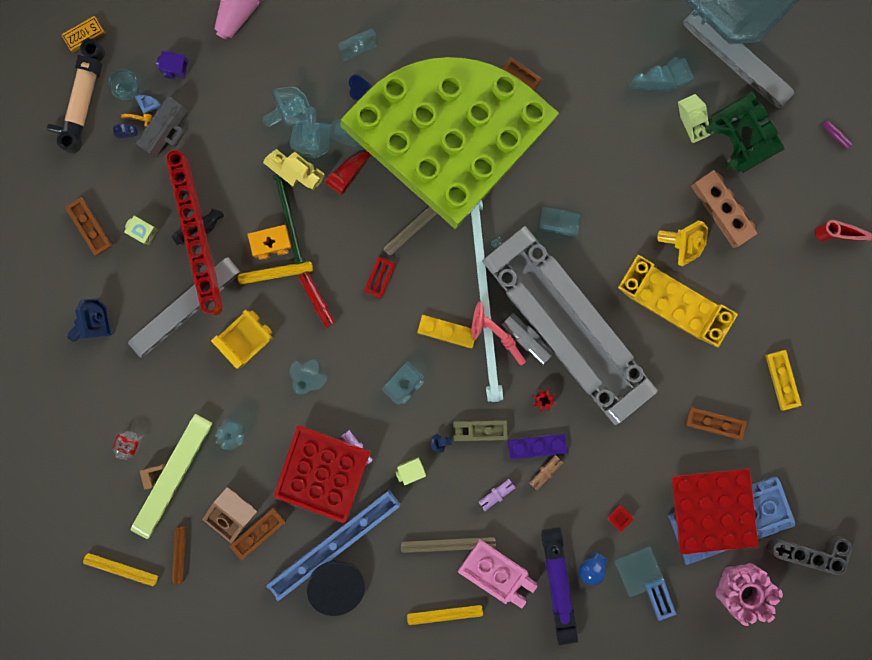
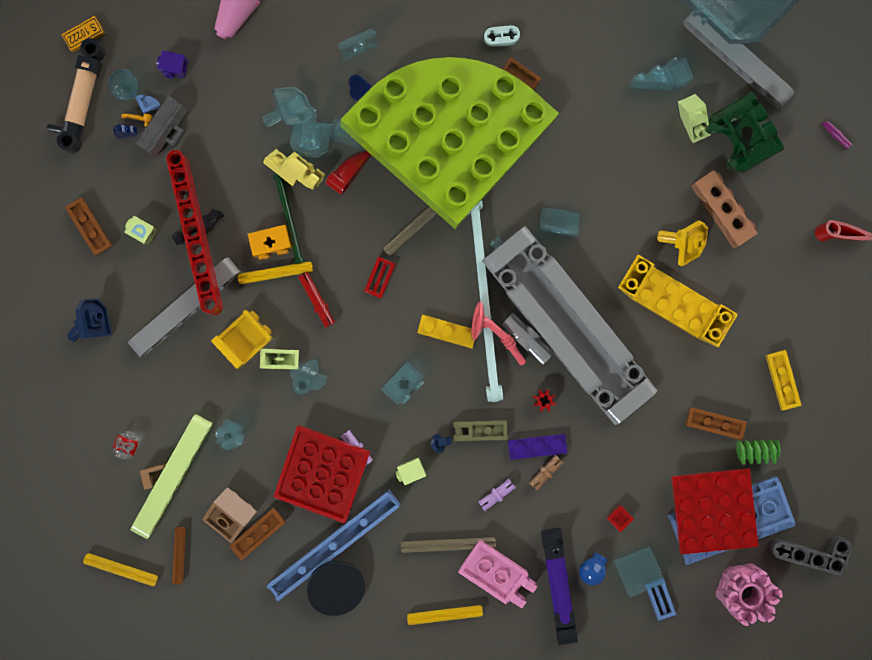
(279, 359): none -> yellowish green slope
(501, 31): none -> light aqua beam
(758, 451): none -> bright green piece

